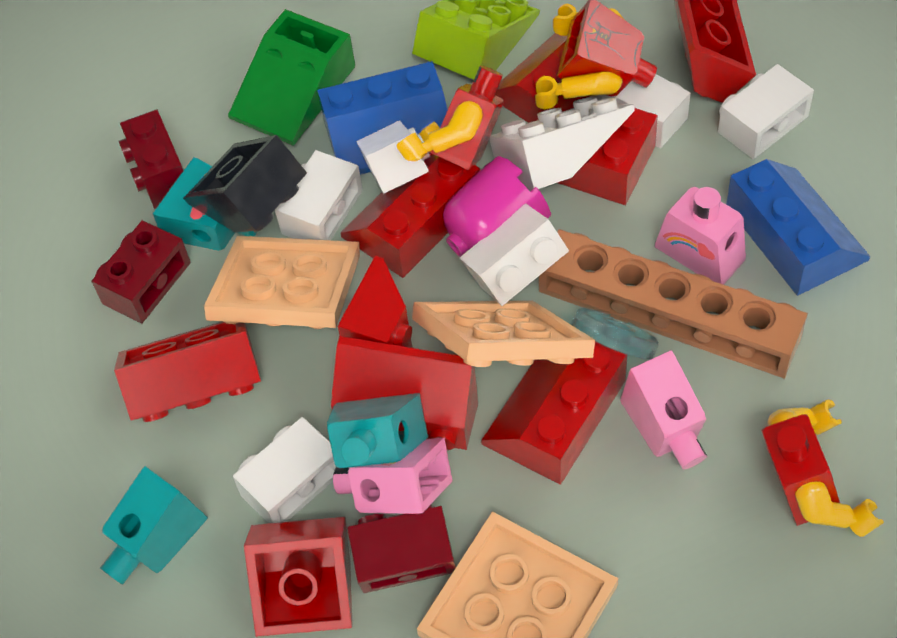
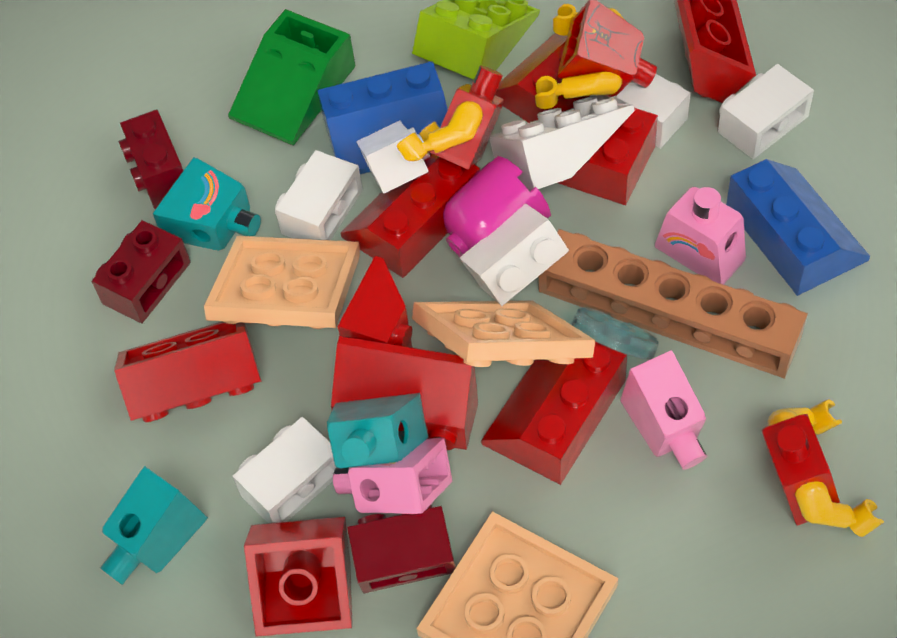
(248, 184): black slope -> none

